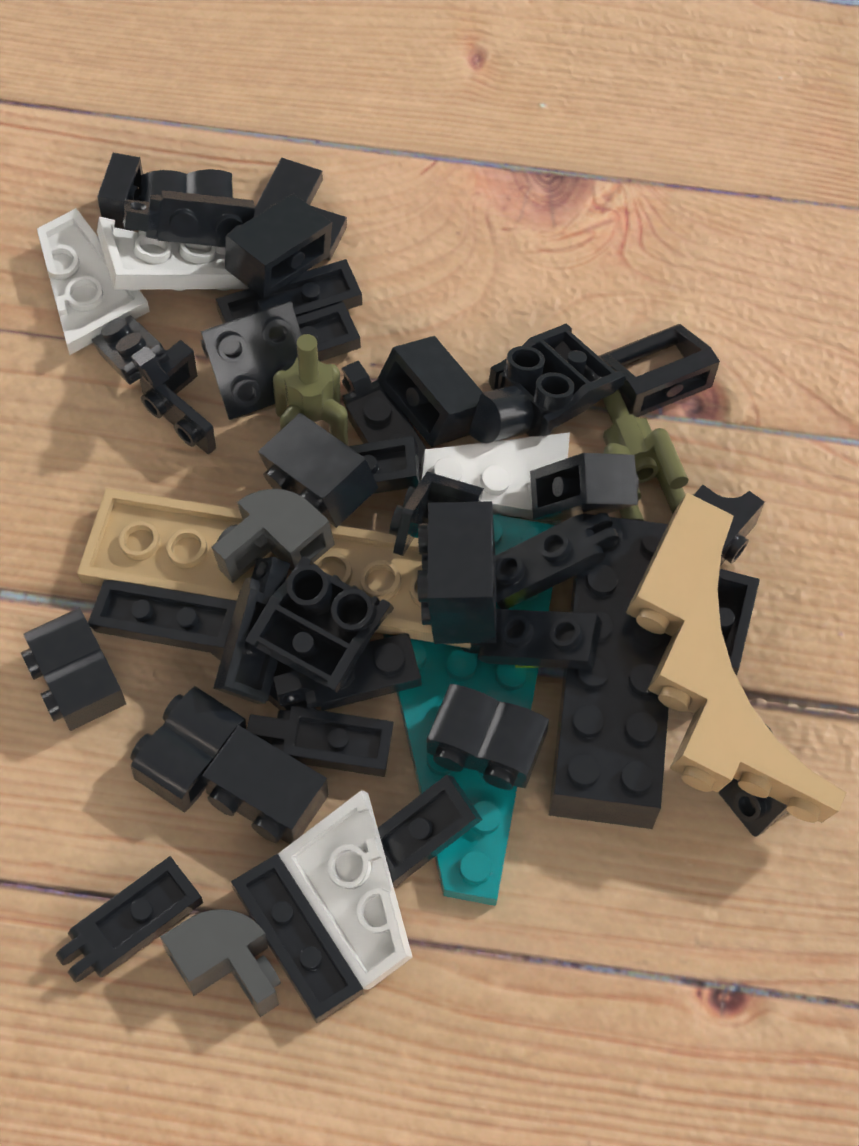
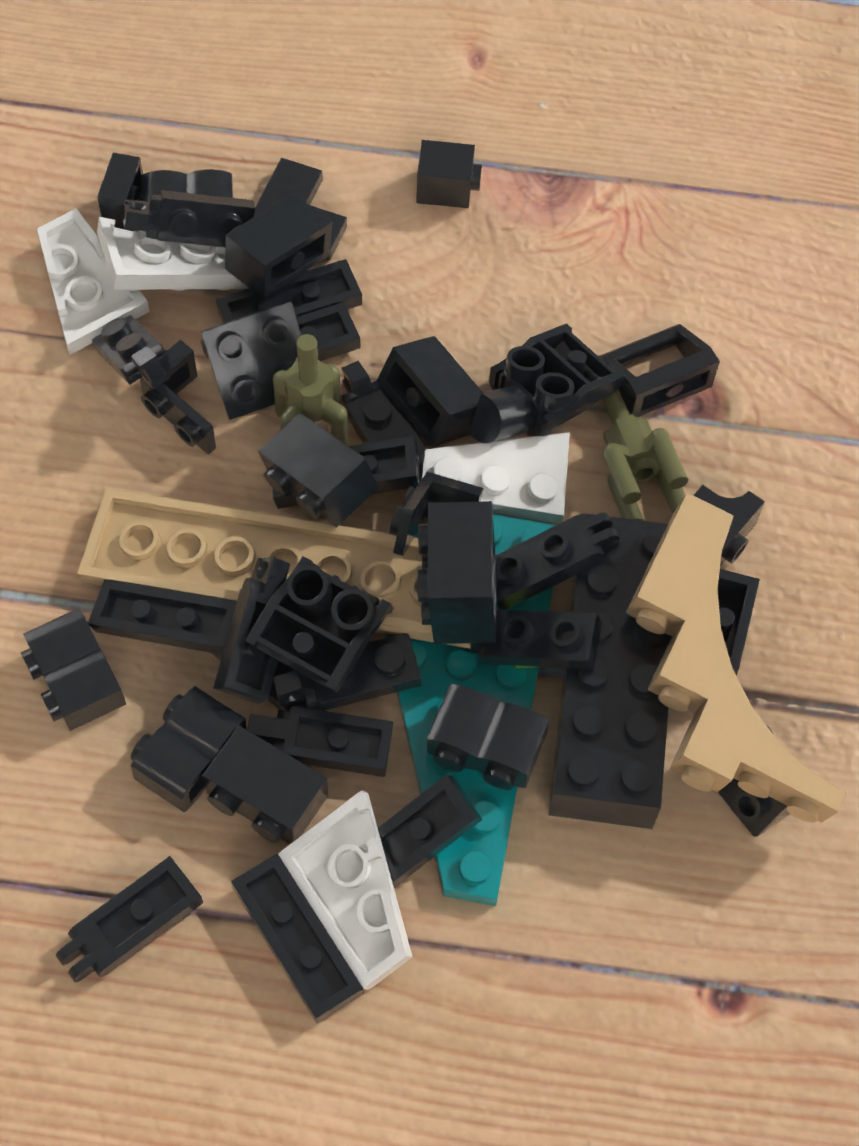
(222, 944): dark grey brick -> none
(272, 523): dark grey brick -> none
(447, 174): none -> black brick
(584, 485): black brick -> none

